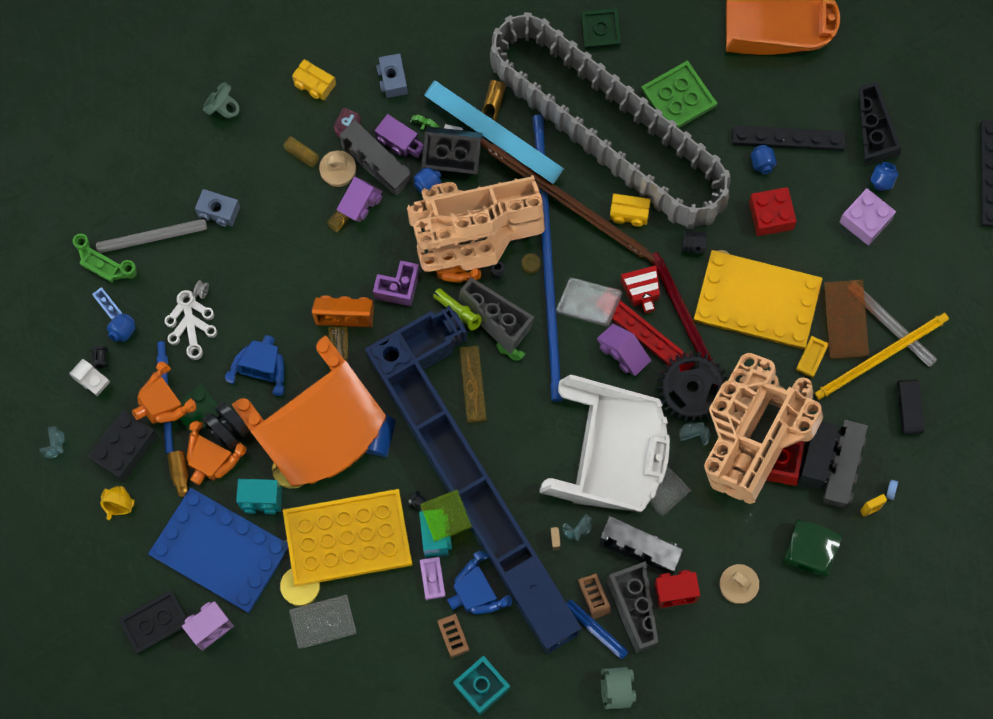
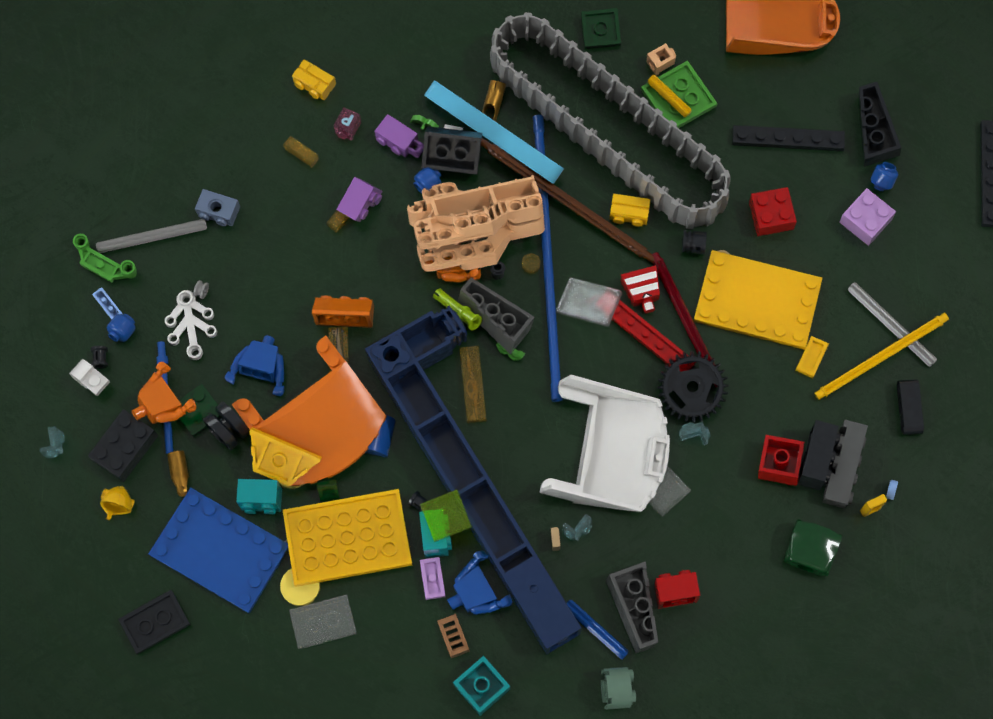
(207, 625): lavender brick -> none
(209, 458): orange torso -> none
(219, 100): sand green tile -> none
(279, 458): none -> yellow wing
(328, 490): none -> dark green plate
(337, 168): tan tile -> none
(374, 158): dark grey wedge -> none
(392, 86): sand blue brick -> none
(398, 289): medium lavender brick -> none
(600, 607): medium nougat slope -> none
(625, 348): medium lavender brick -> none
(640, 545): wedge -> none
(654, 58): none -> light nougat brick
(669, 96): none -> yellow axle
(736, 461): light nougat connector -> none
(739, 584): tan tile -> none
(763, 159): blue head -> none
(846, 319): clear orange plate -> none

